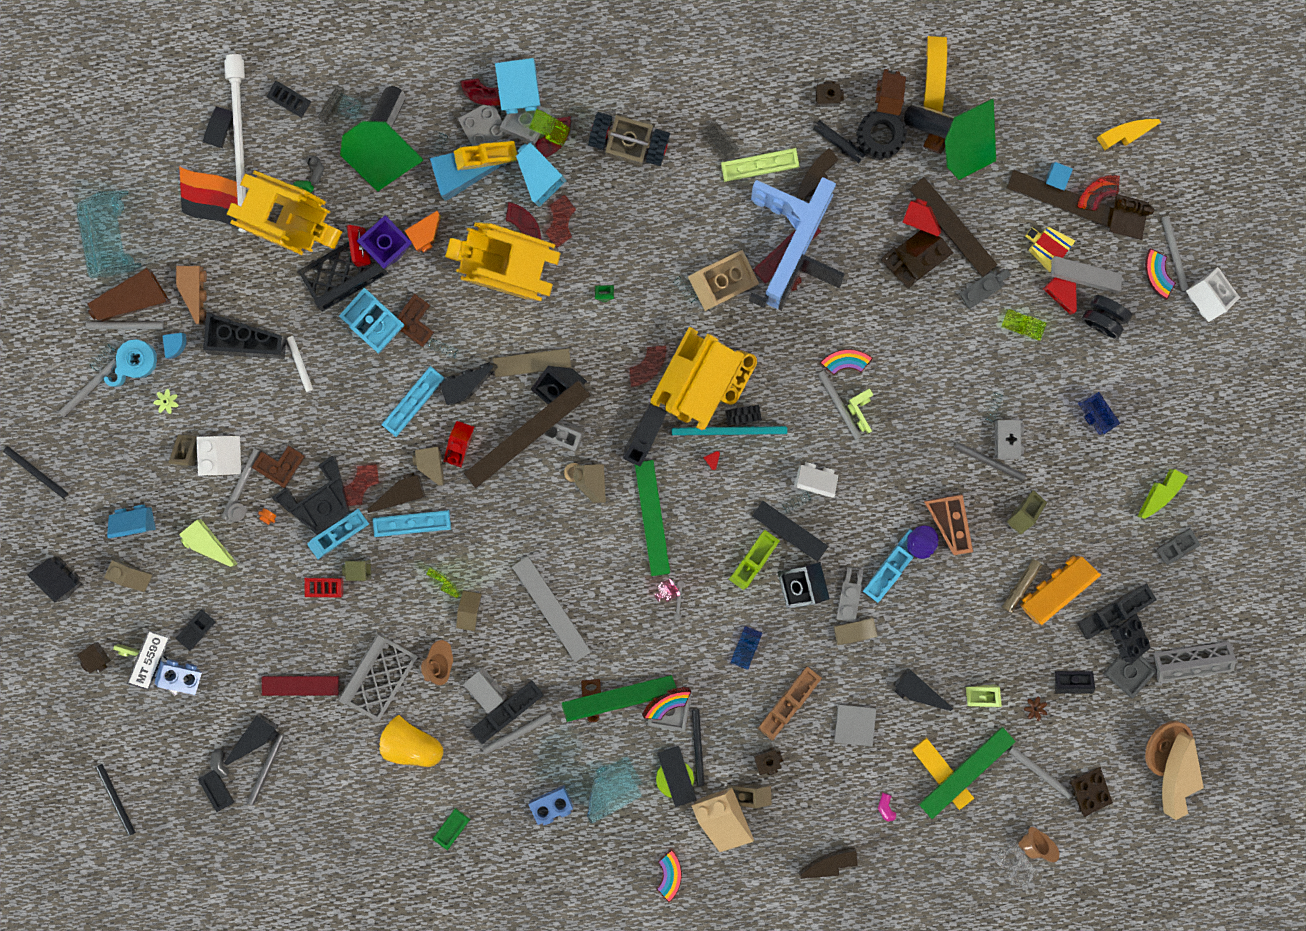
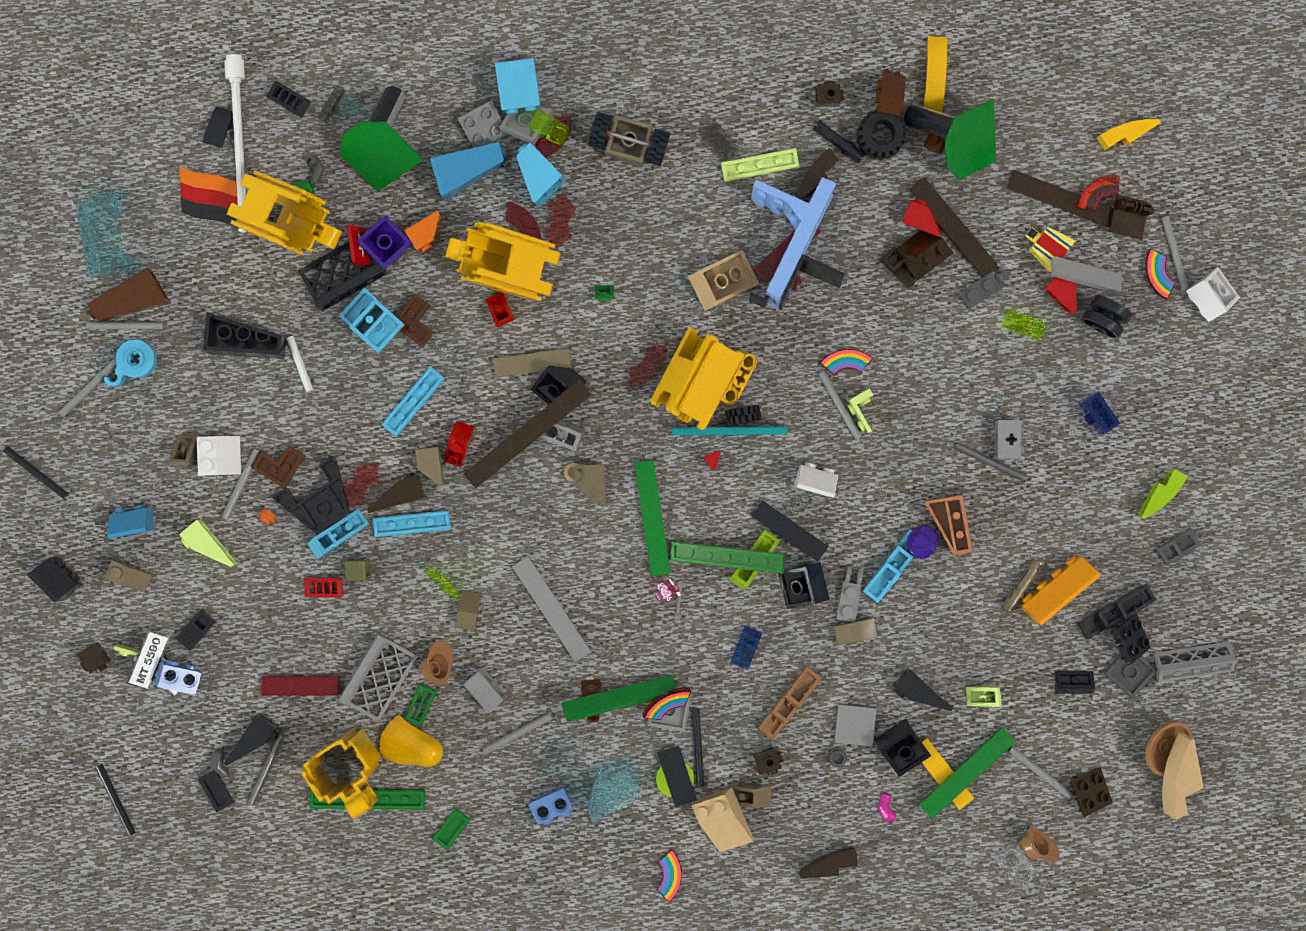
(170, 401): yellowish green plant -> none
(174, 344): dark azure brick -> none
(190, 285): medium nougat slope -> none
(236, 512): light grey plate -> none
(362, 795): none -> yellow piece
(386, 798): none -> green tile
(414, 720): none -> green tile
(463, 387): black slope -> none
(480, 94): dark red tile -> none
(485, 155): yellow slope -> none
(499, 309): none -> red slope
(506, 712): black slope -> none
(644, 435): black slope -> none
(727, 557): none -> green tile
(837, 757): none -> dark grey plate
(902, 747): none -> black slope
(1027, 512): olive slope -> none
(1032, 708): reddish brown plant -> none
(1058, 175): dark azure brick -> none

